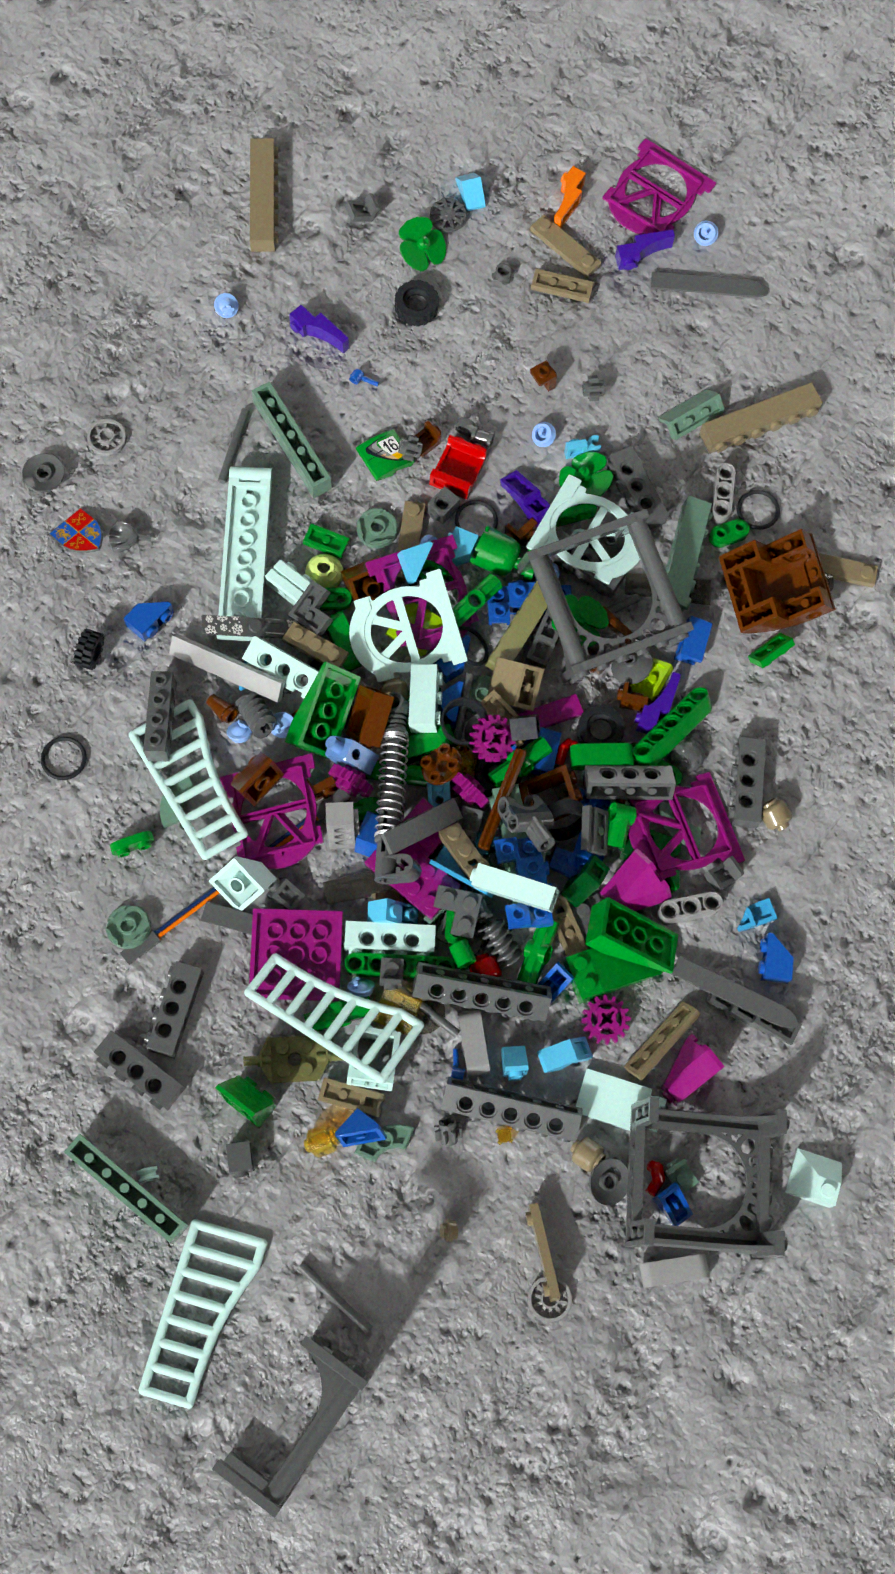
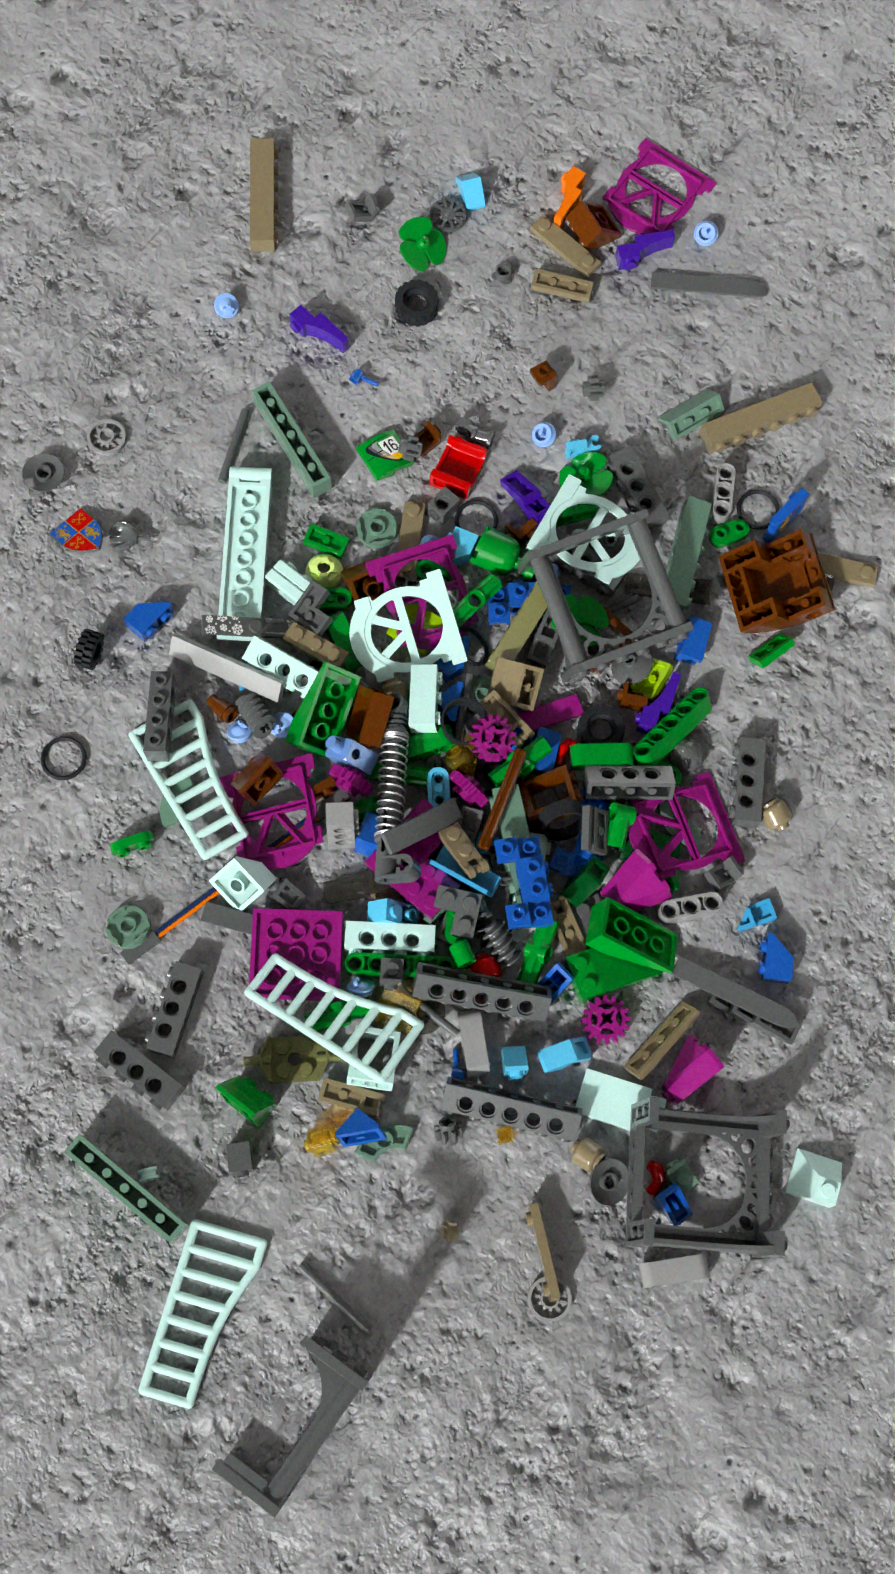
(413, 560): medium azure slope -> none
(441, 764): reddish brown dish -> none
(514, 887): light aqua brick -> none
(525, 727): black panel -> none
(533, 820): dark grey connector -> none
(592, 225): none -> reddish brown slope
(786, 515): none -> blue container

